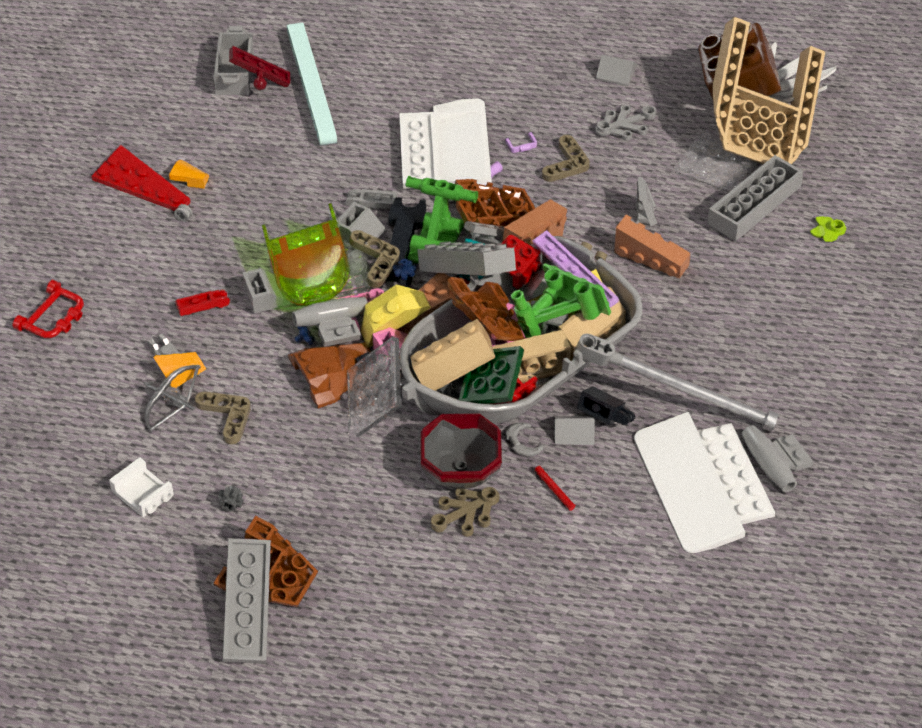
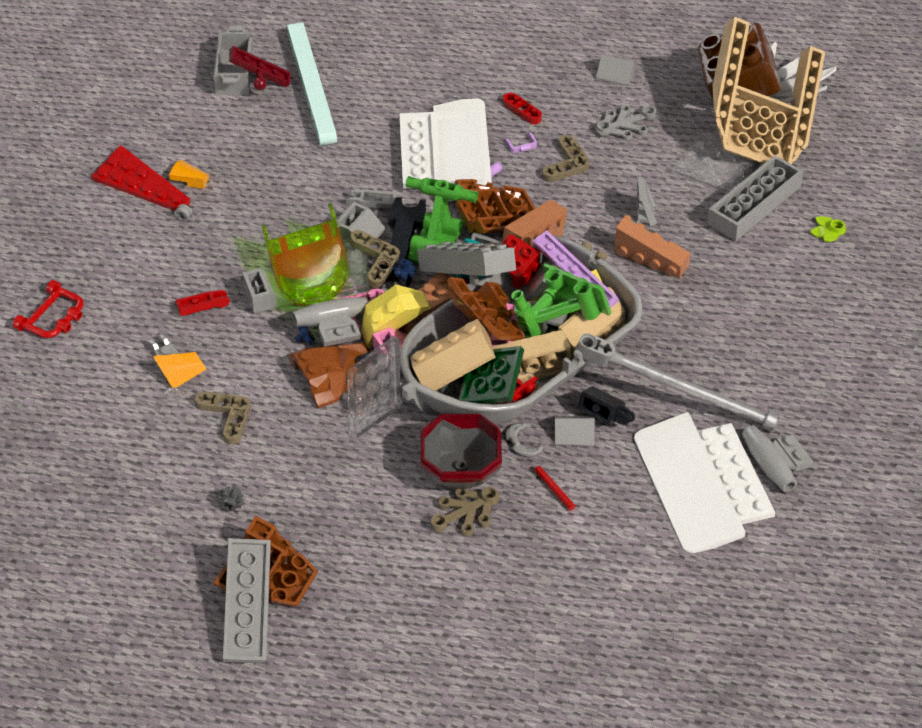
(140, 488): white panel -> none
(177, 400): flat silver piece -> none
(490, 231): light grey hinge -> none
(510, 99): none -> red beam

